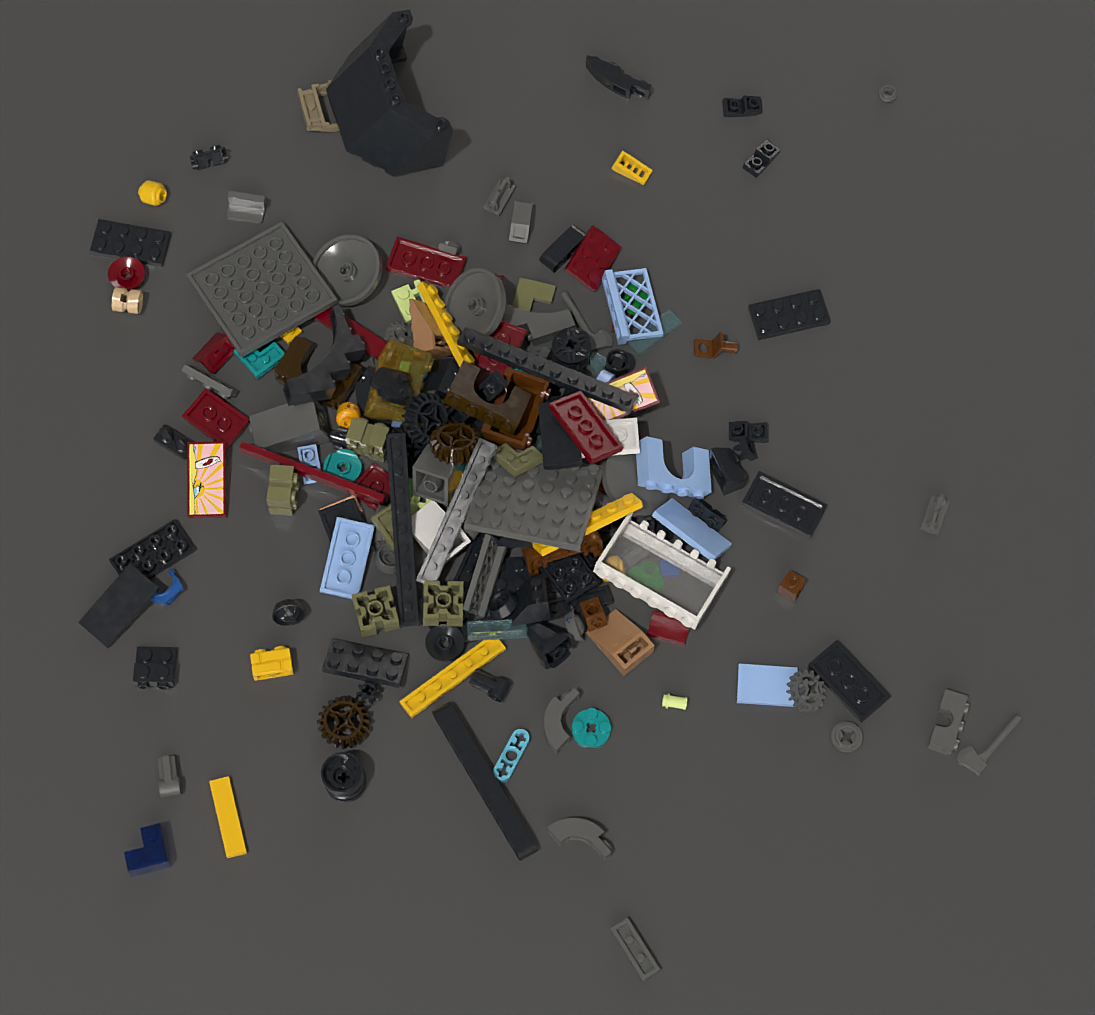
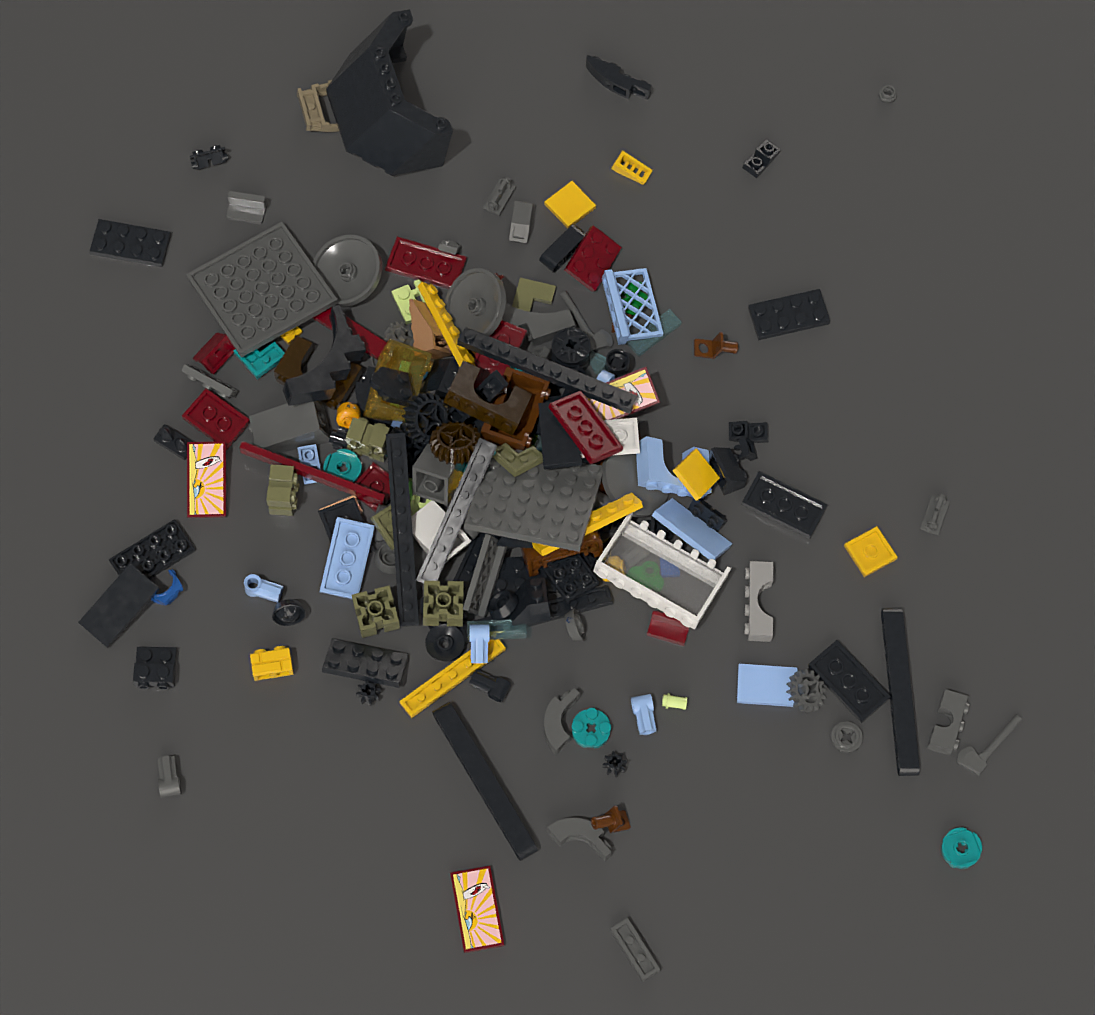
(126, 266): dark red dish -> none
(133, 302): tan wheel -> none
(152, 193): yellow head -> none
(153, 854): clear blue brick -> none
(228, 817): yellow tile -> none
(264, 589): none -> light blue piece
(331, 711): dark brown gear -> none
(334, 772): black wheel -> none
(477, 909): none -> tile
(479, 642): none -> light blue piece
(513, 740): medium azure beam -> none
(550, 643): black cone -> none
(570, 204): none -> yellow tile
(593, 614): reddish brown brick -> none
(610, 767): none -> black gear
(612, 820): none -> reddish brown bracket
(622, 642): medium nougat slope -> none
(643, 709): none -> light blue piece
(696, 474): none -> yellow tile
(742, 107): black slope -> none
(759, 623): none -> light grey arch
(791, 586): reddish brown brick -> none
(870, 551): none -> yellow tile
(900, 692): none -> black beam
(956, 858): none -> teal plate

